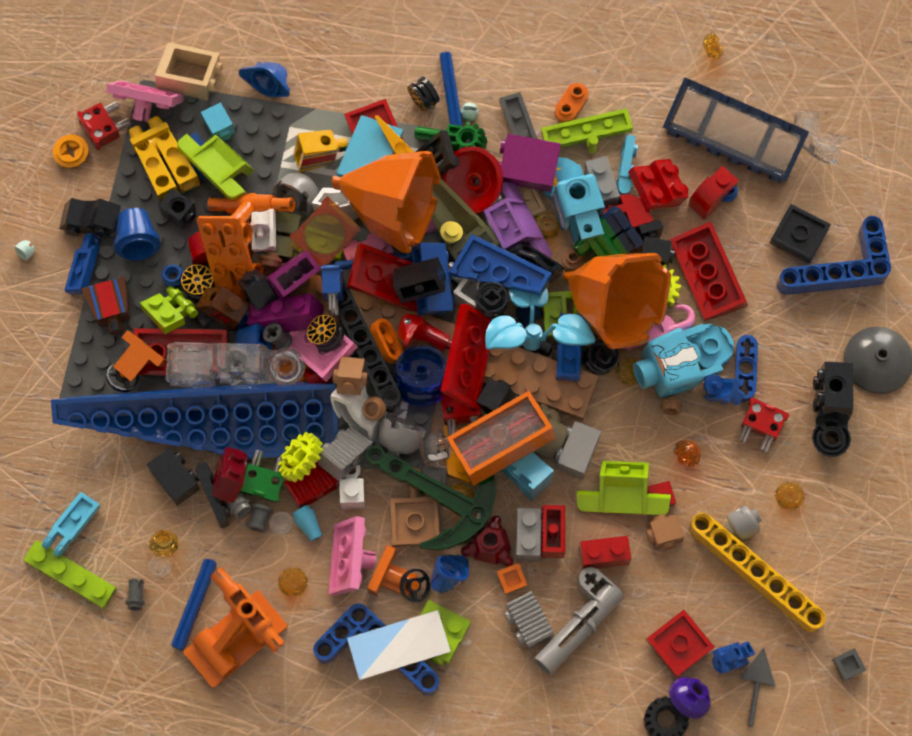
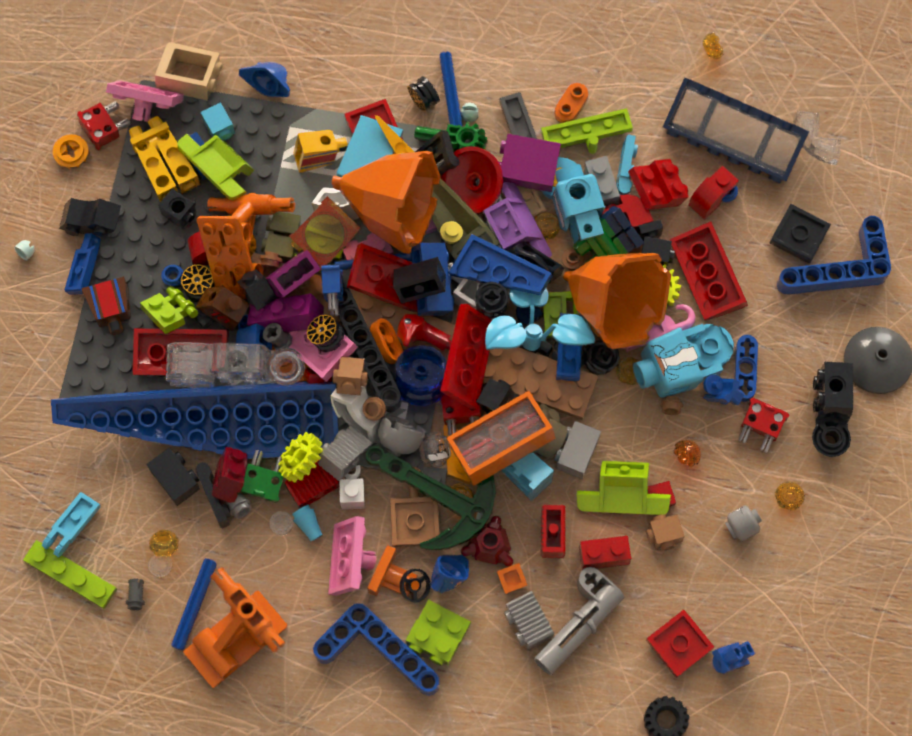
(132, 362): orange piece -> none
(135, 235): blue piece -> none
(259, 518): dark grey bush -> none
(264, 231): white hips -> none
(295, 588): clear yellow plate -> none
(301, 189): light grey cylinder -> none
(398, 645): sticker -> none
(528, 534): light grey brick -> none
(688, 701): dark purple piece -> none
(759, 672): dark grey piece -> none
(761, 584): yellow beam -> none
(849, 664): dark grey plate -> none

